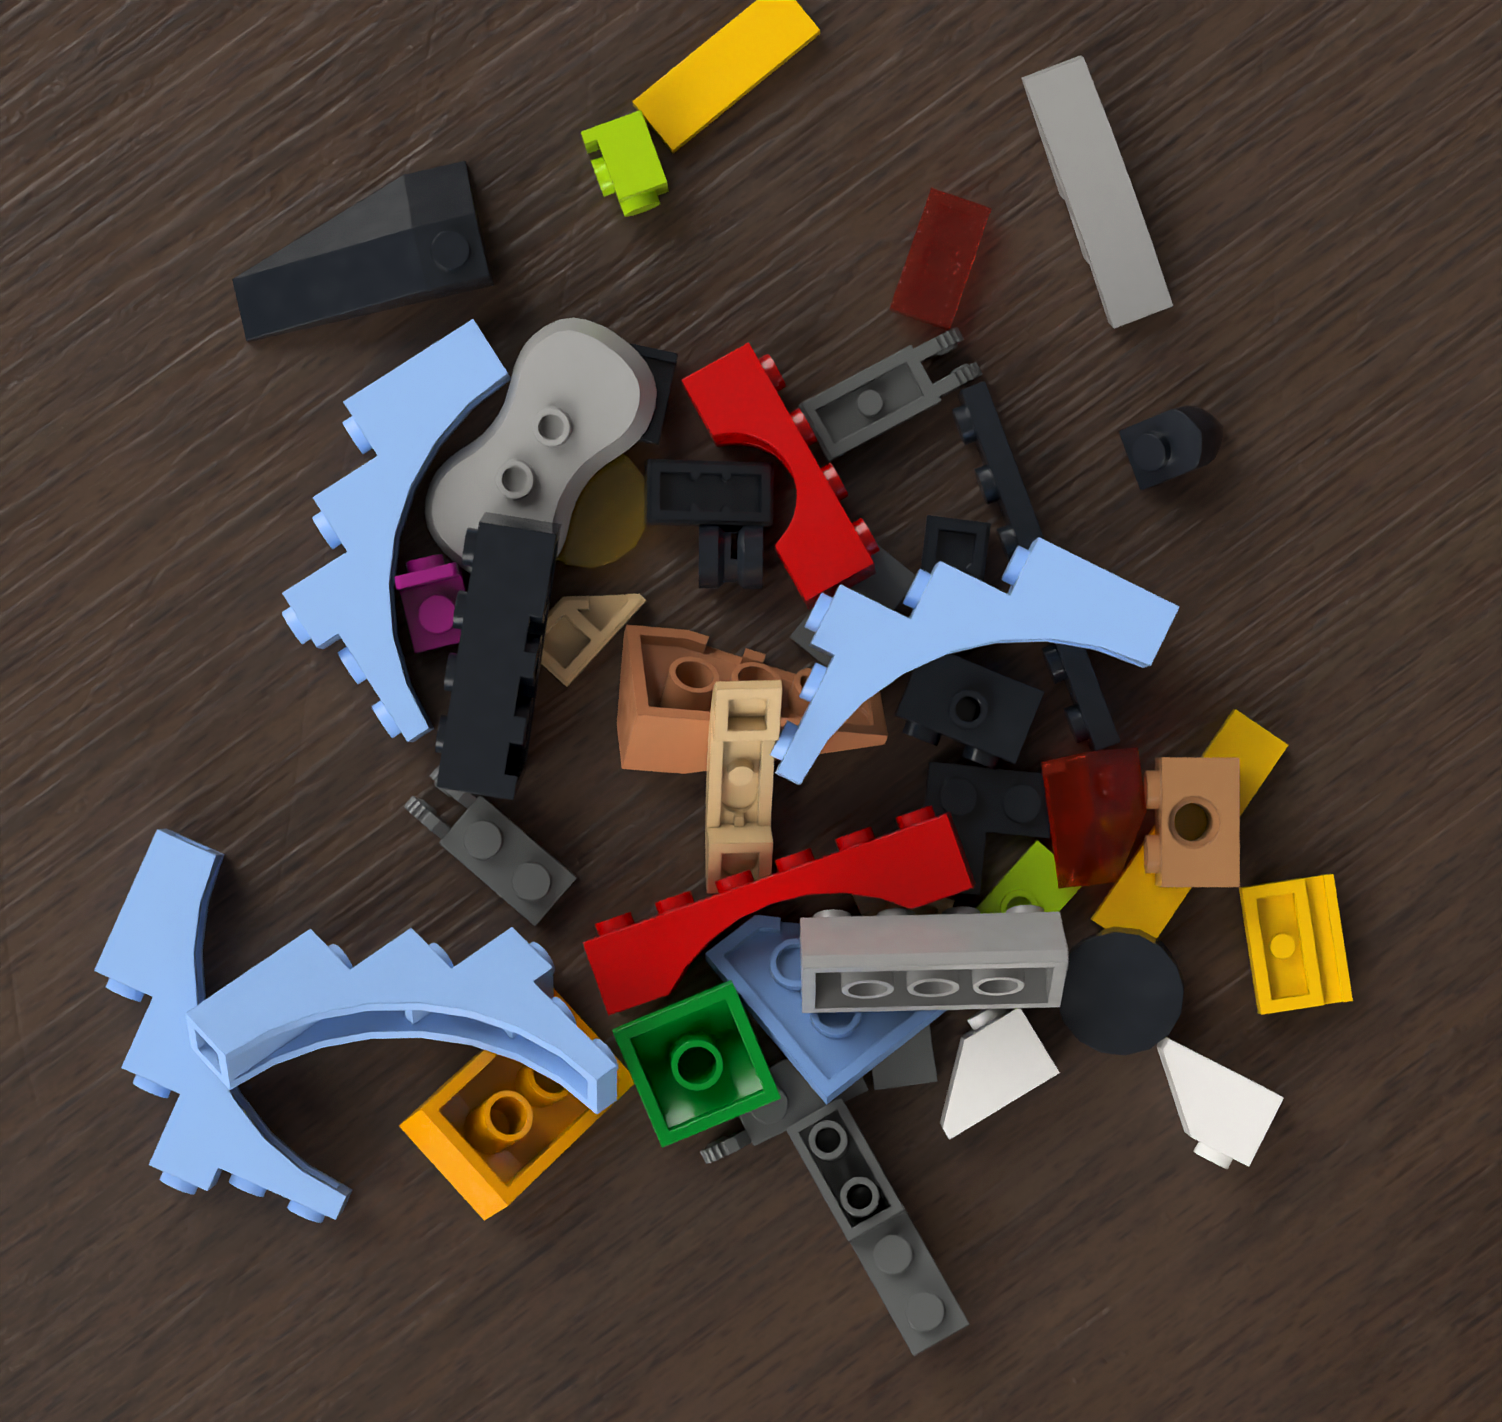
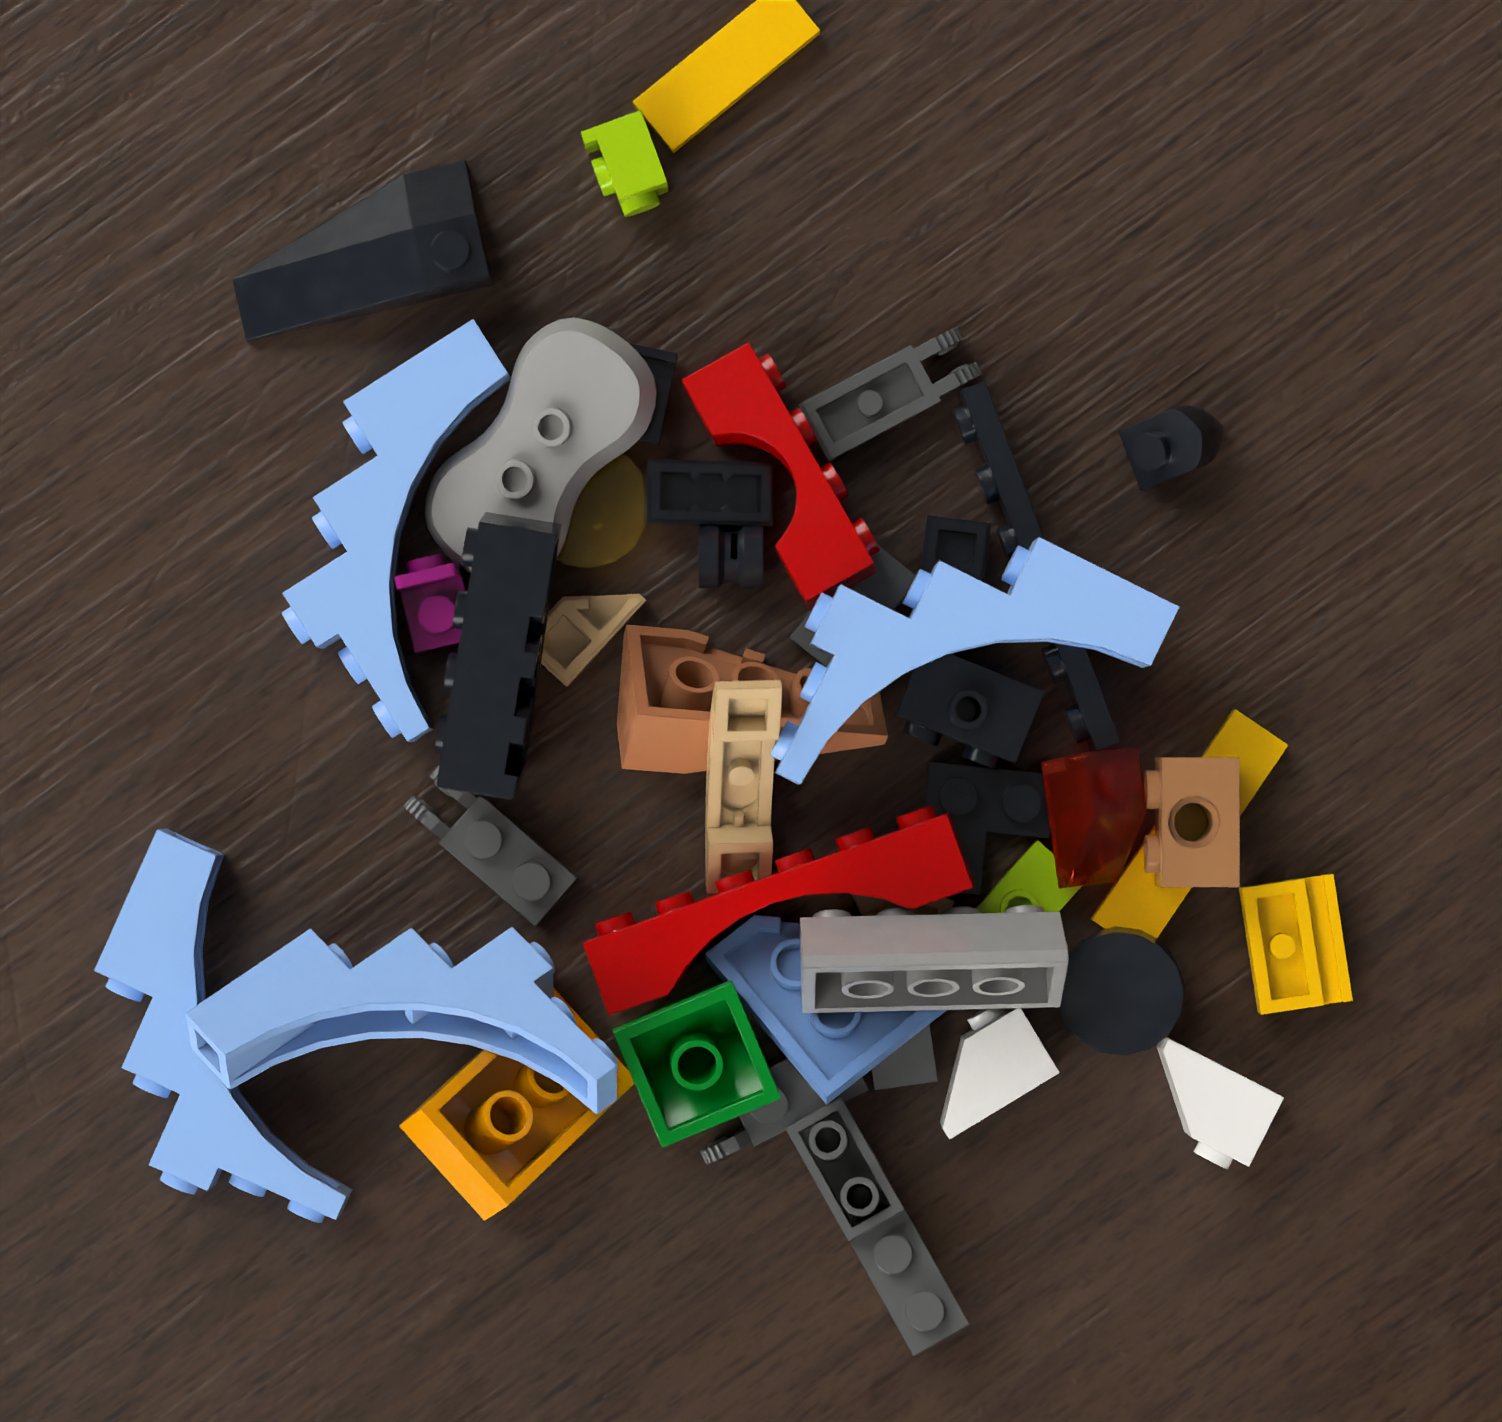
(940, 259): clear red plate -> none
(1097, 191): light grey slope -> none

